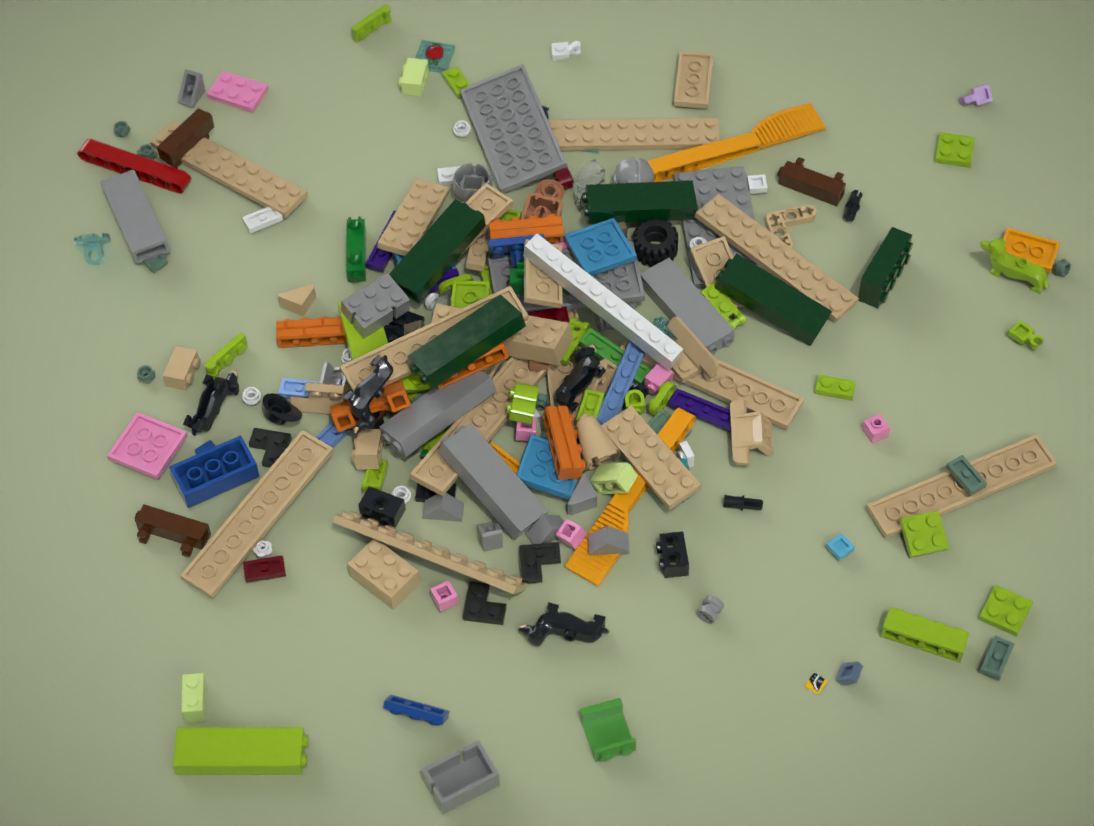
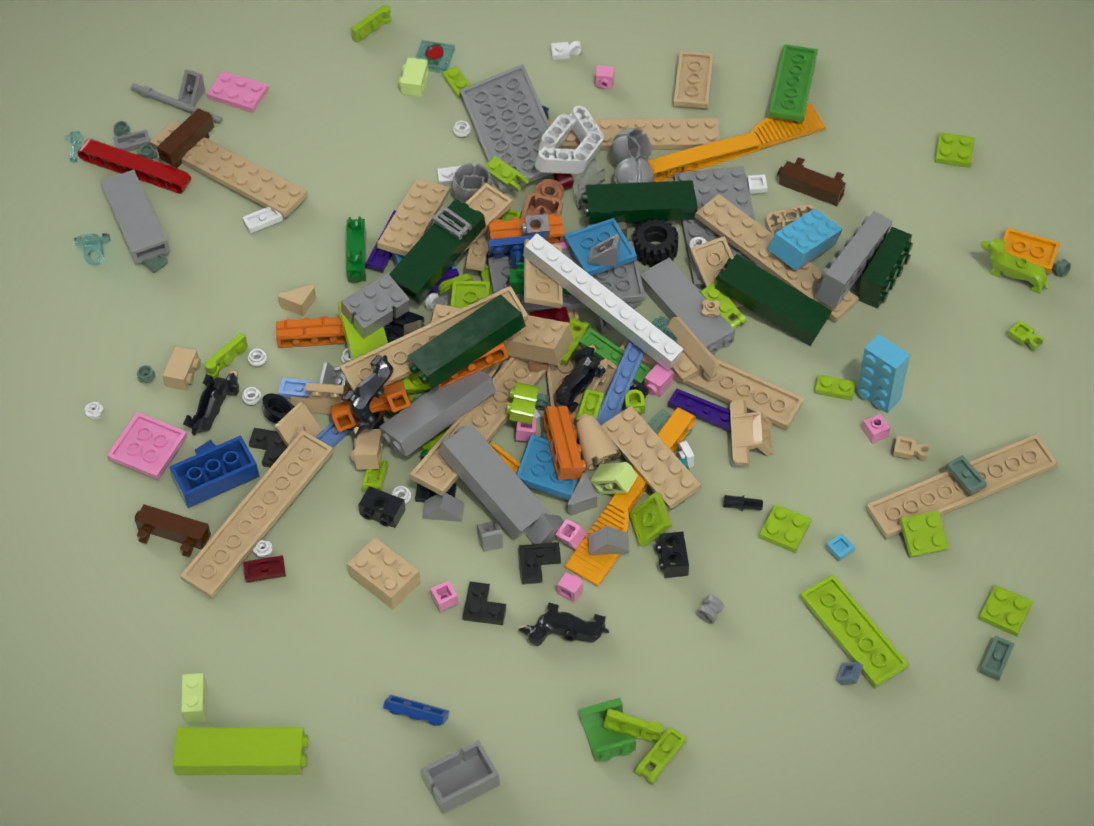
(75, 139): none -> clear light blue piece
(96, 413): none -> white plate
(133, 142): none -> light grey tile
(148, 92): none -> light grey bar
(257, 353): none -> white plate
(294, 422): none -> tan plate
(425, 550): tan plate -> none
(462, 231): none -> light grey tile
(505, 174): none -> lime hinge
(538, 220): none -> light grey brick
(570, 587): none -> bright pink plate
(571, 161): none -> white piece
(604, 77): none -> bright pink plate
(606, 252): none -> light grey slope
(631, 144): none -> light grey piece
(633, 726): none -> lime hinge
(650, 519): none -> lime plate
(661, 755): none -> lime plate
(662, 398): lime plate -> none
(711, 308): none -> tan plate
(785, 528): none -> lime plate
(793, 83): none -> bright green plate
(805, 239): none -> medium azure brick
(816, 683): sticker -> none
(852, 259): none -> light grey brick
(853, 205): black axle -> none
(854, 630): none -> lime plate
(883, 373): none -> medium azure brick
(907, 447): none -> tan plate
(925, 634): lime brick -> none
(978, 95): lavender plate -> none

